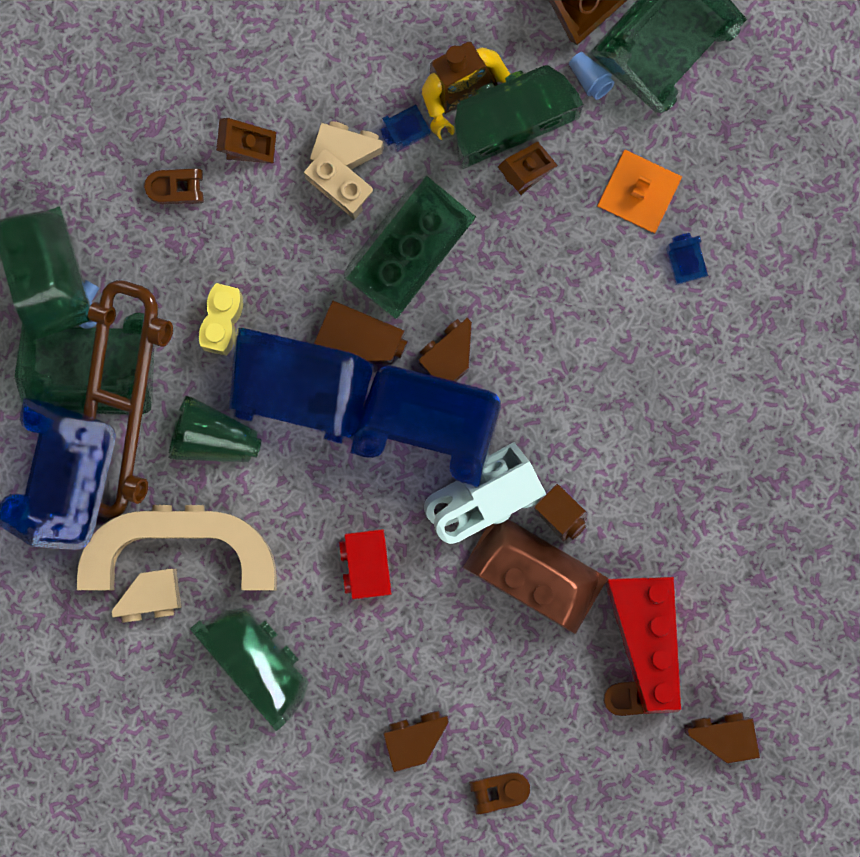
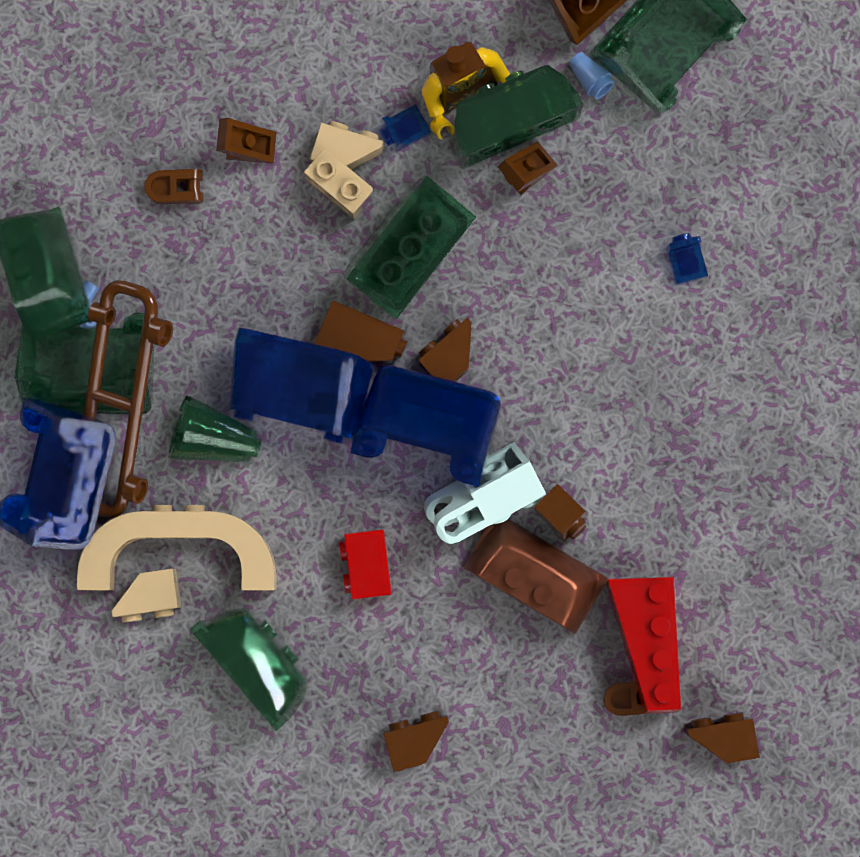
(218, 328): light yellow brick -> none
(511, 787): reddish brown plate -> none
(639, 191): orange piece -> none

